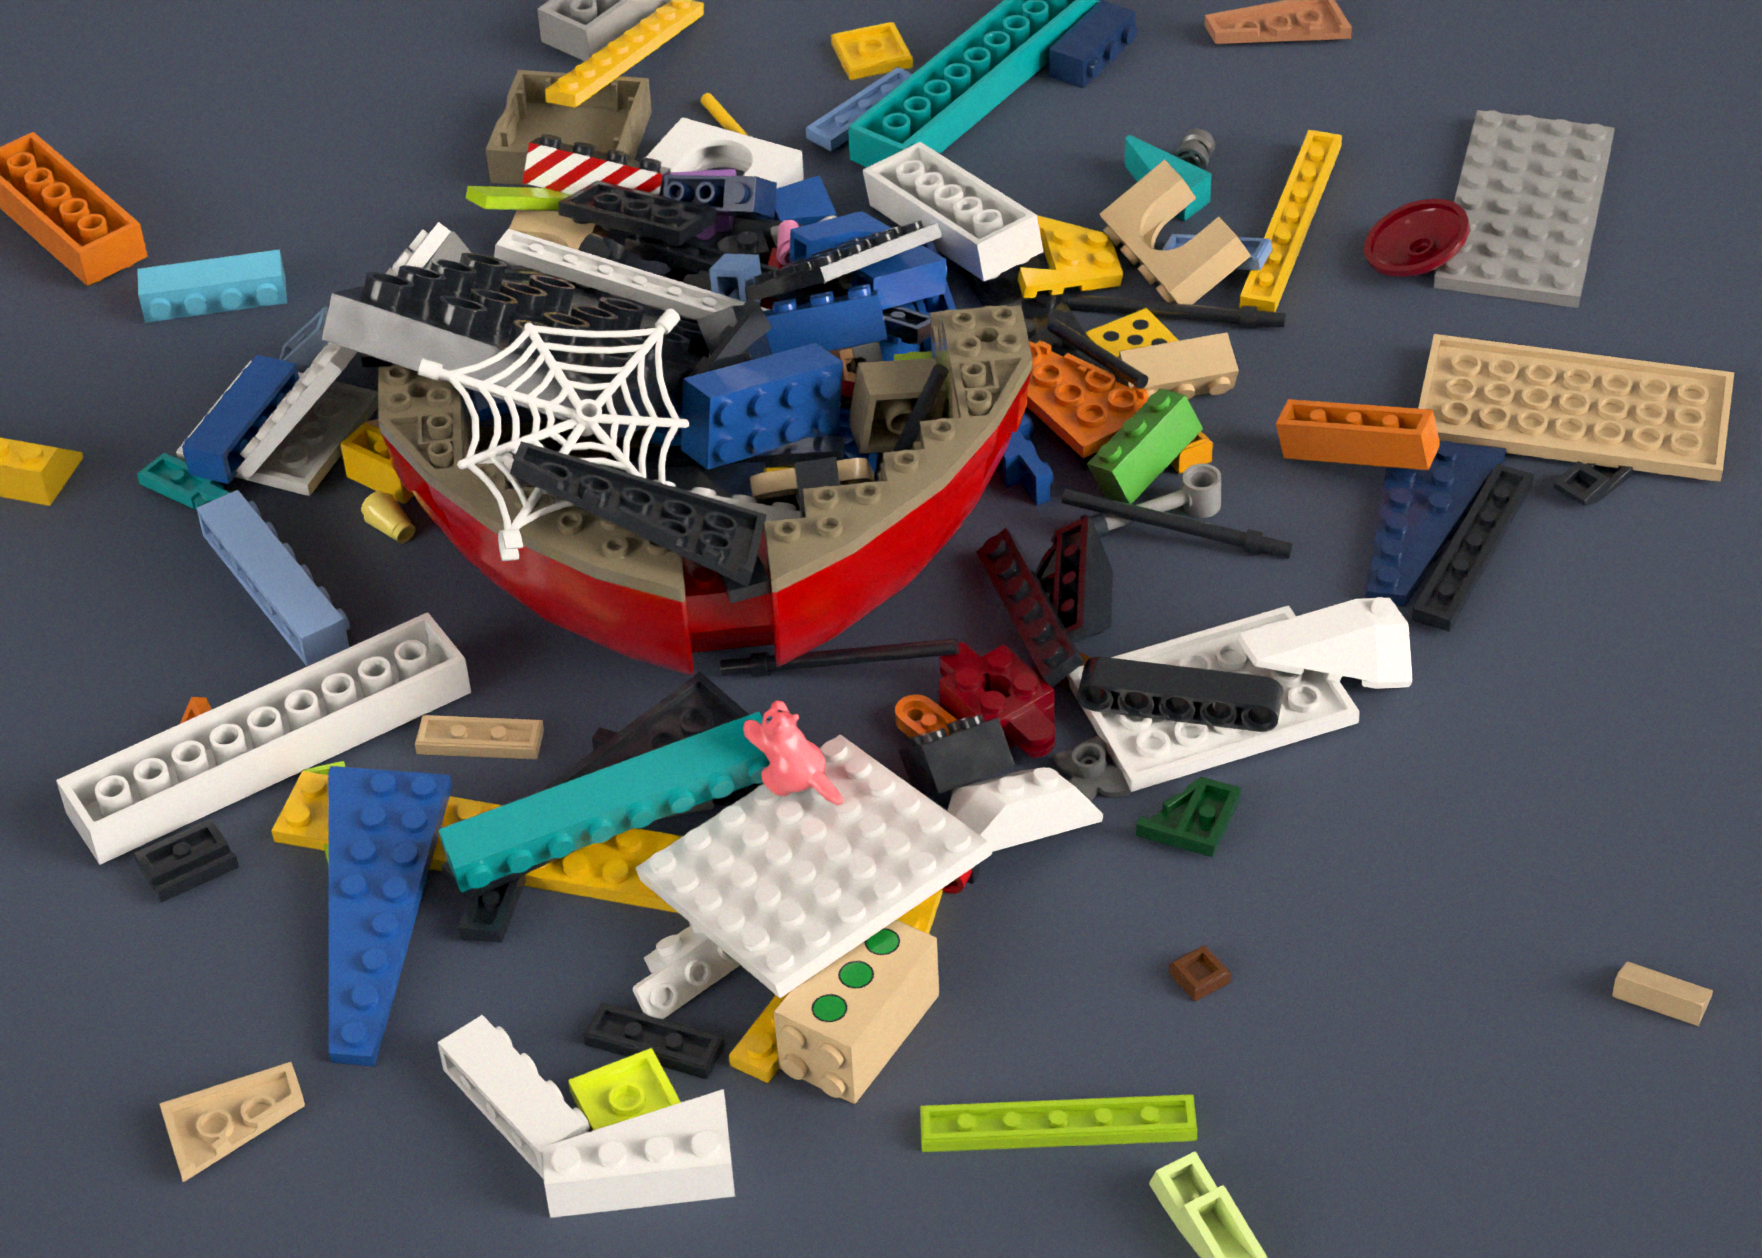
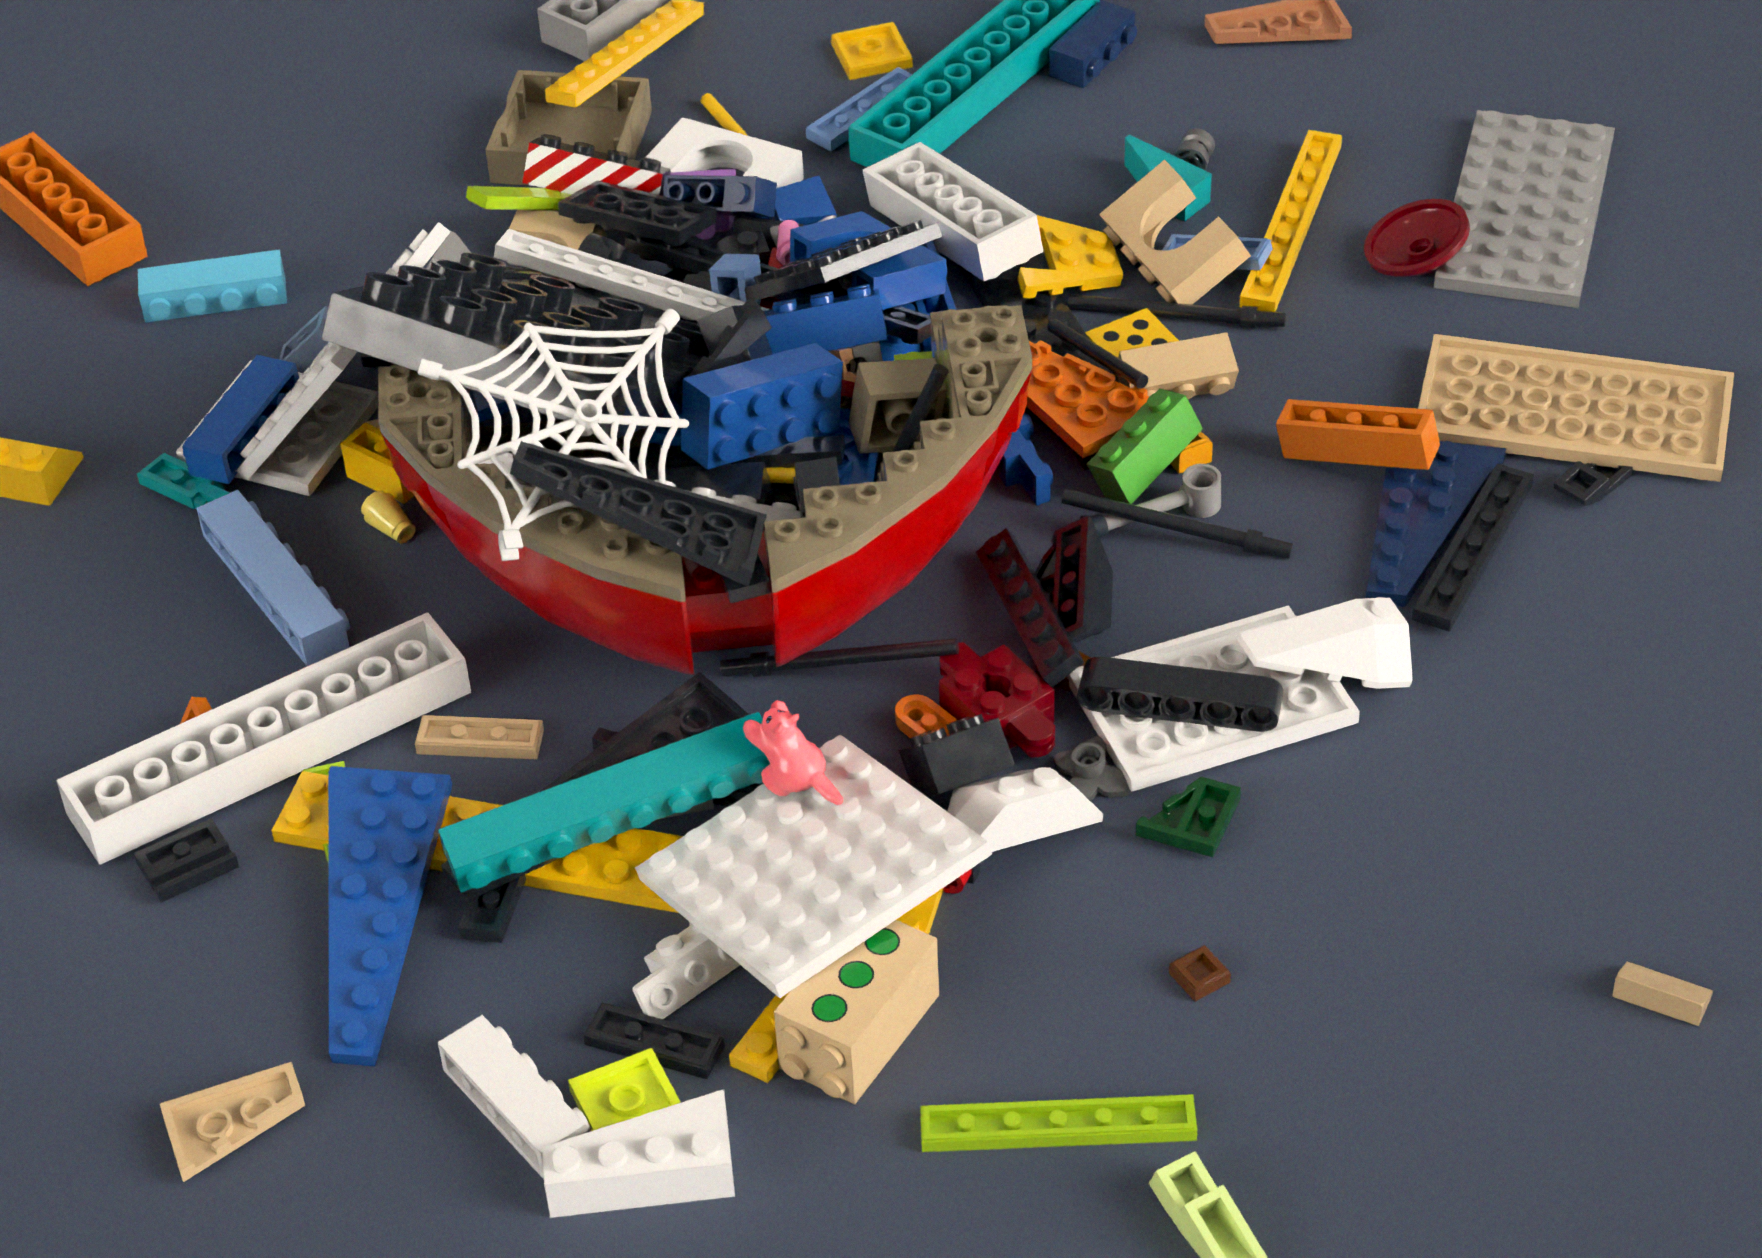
(783, 481): tan beam -> none

